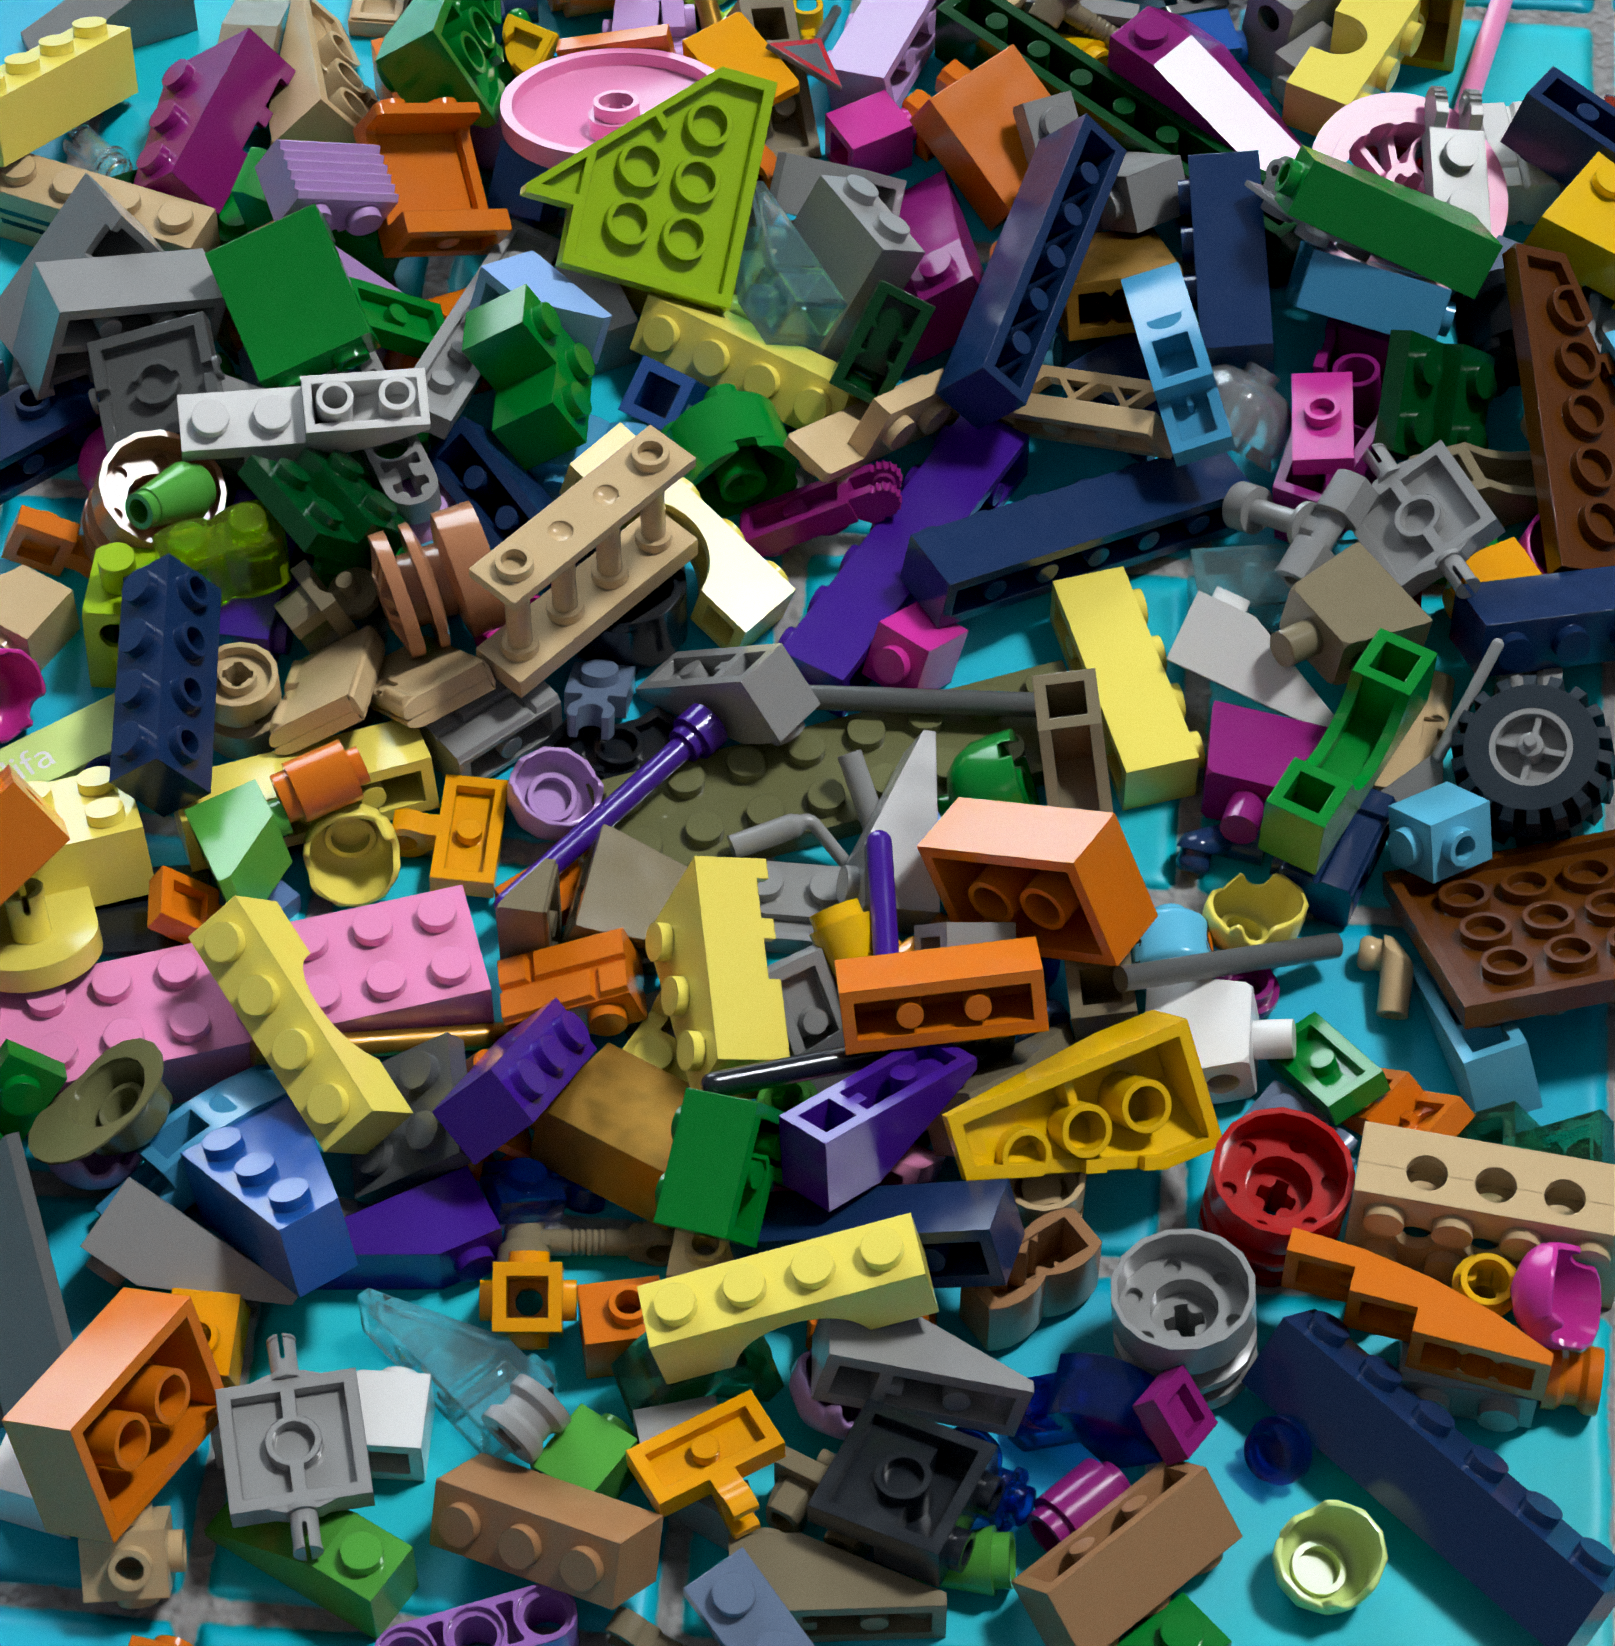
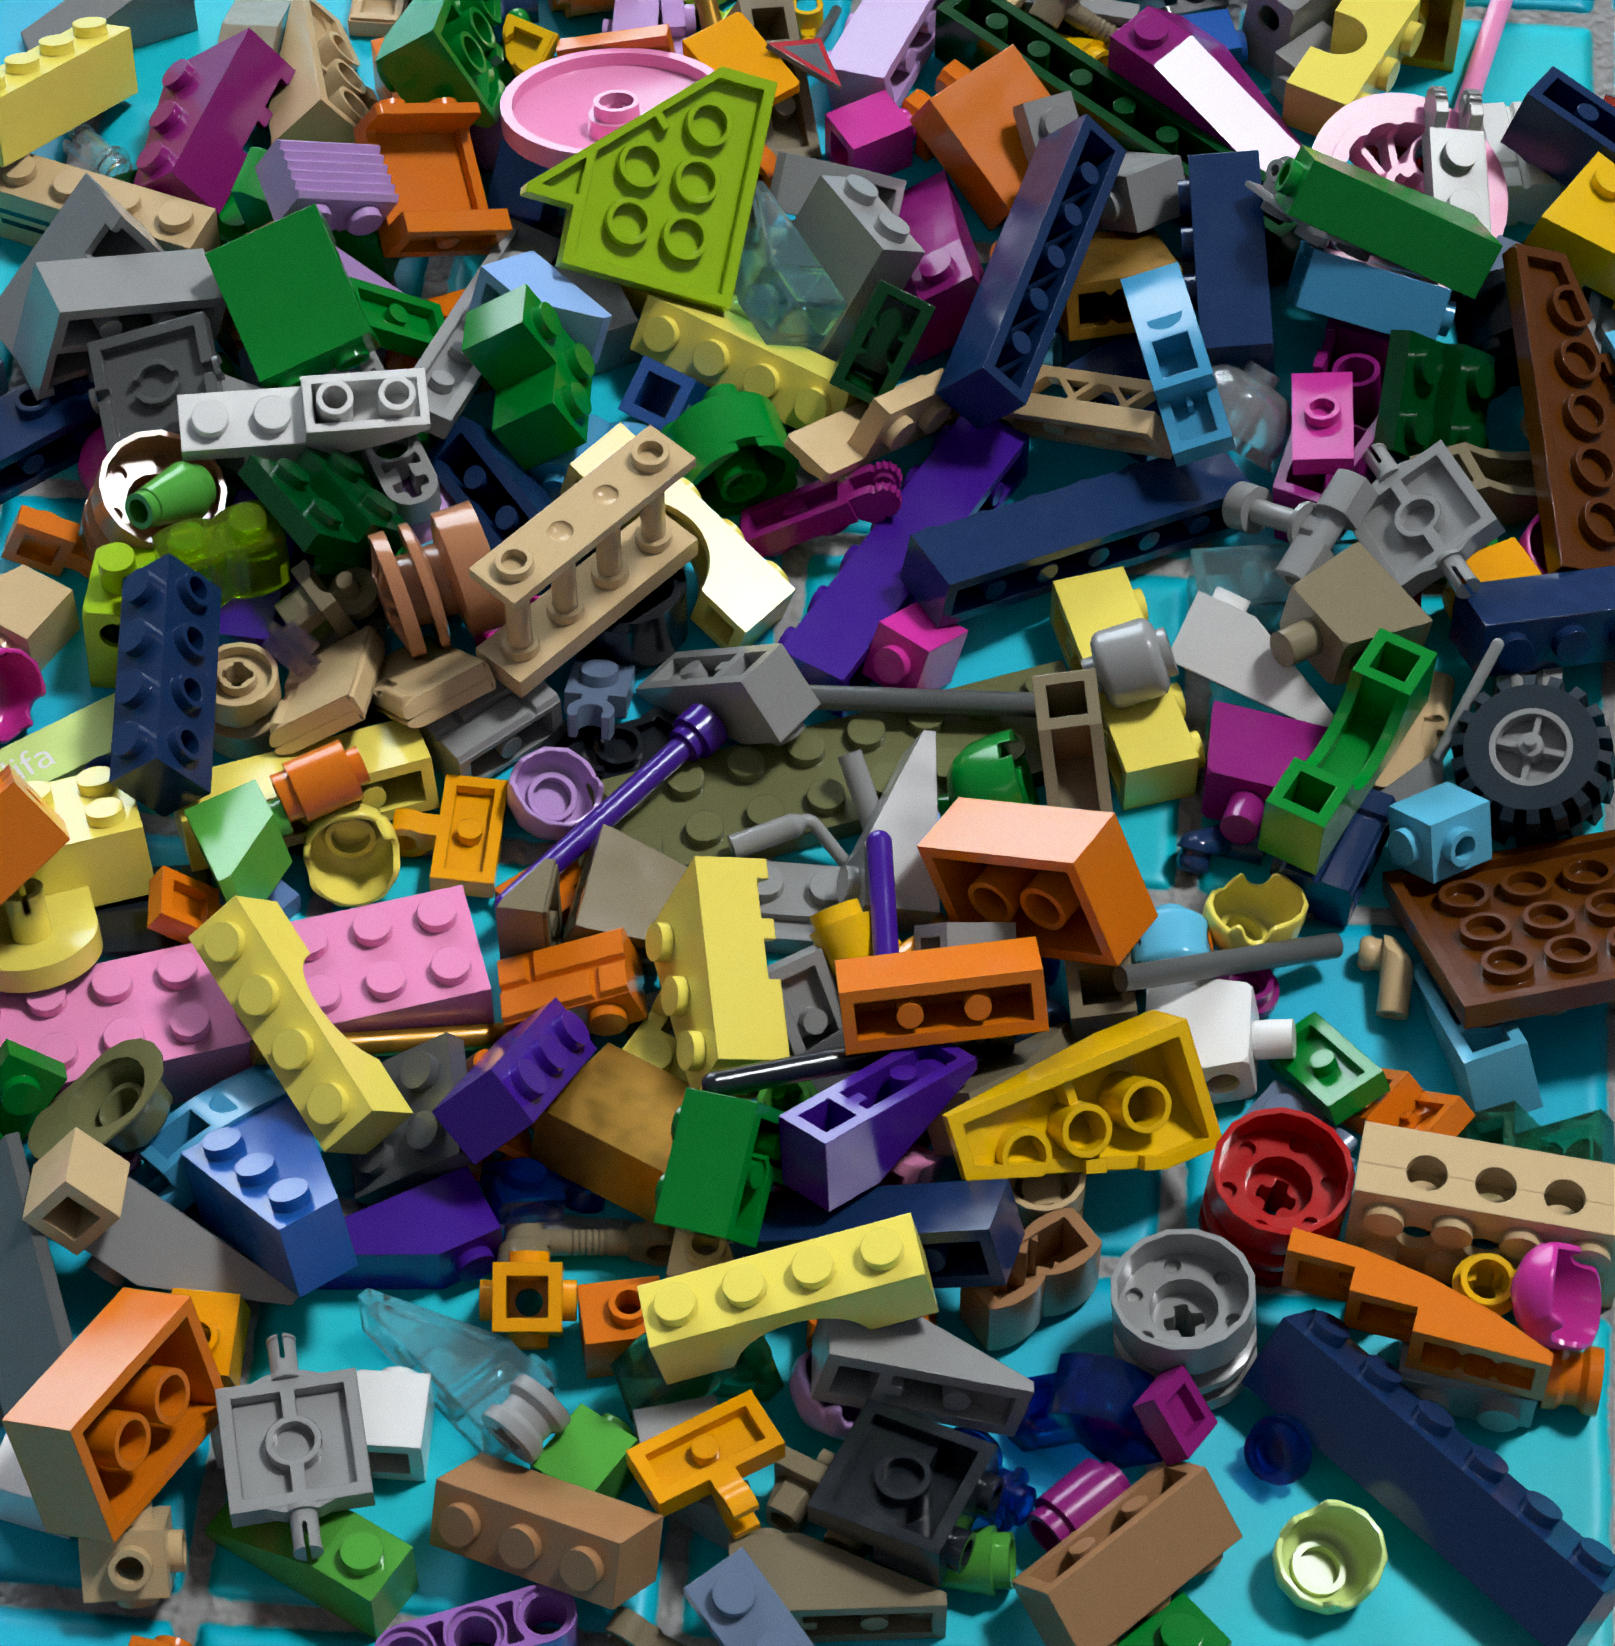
(76, 1191): none -> tan brick
(292, 647): none -> clear purple plate
(1131, 662): none -> light grey head

